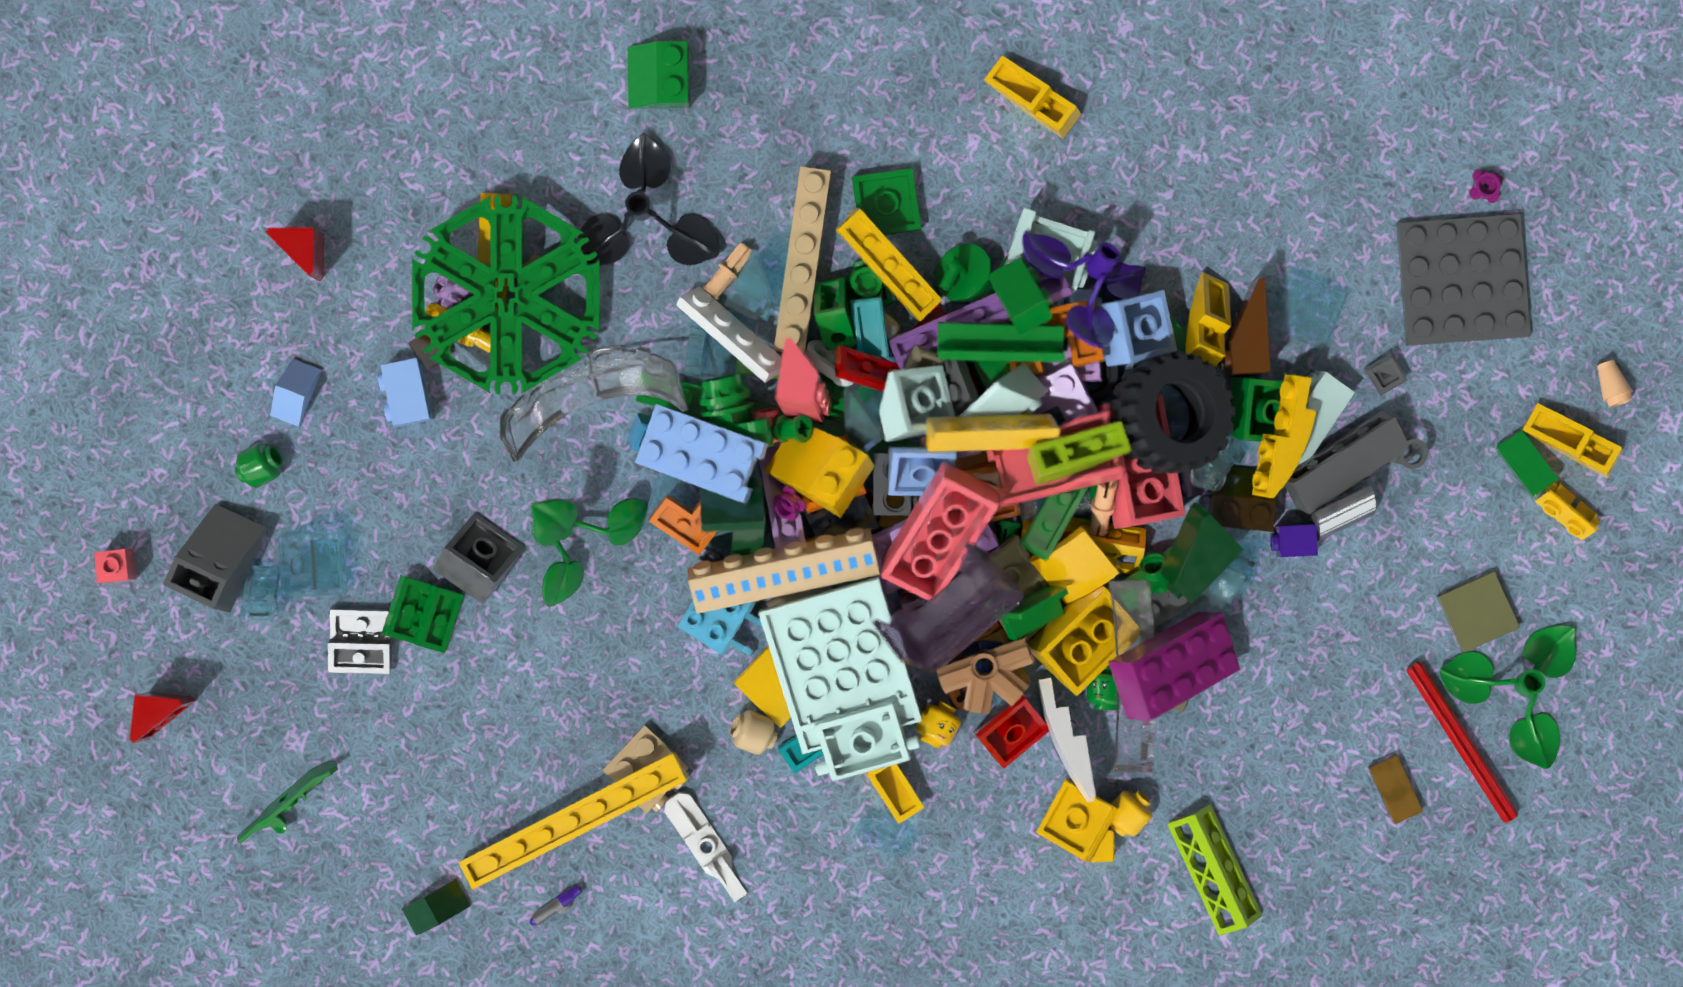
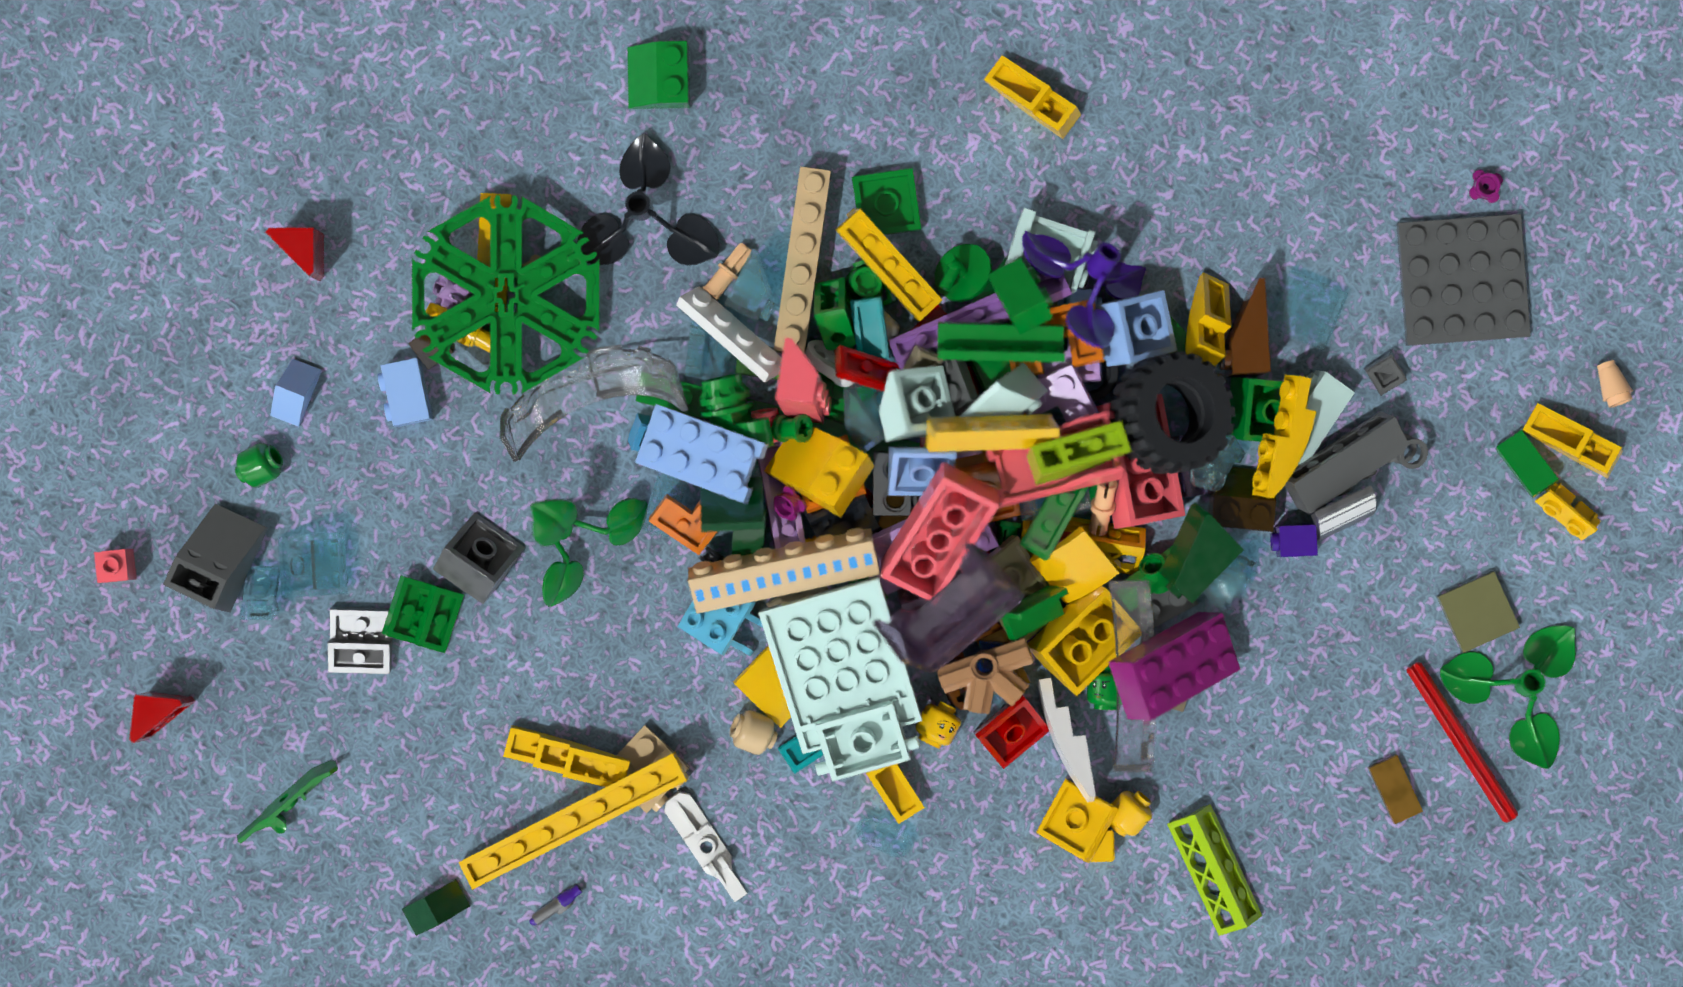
(565, 757): none -> yellow slope

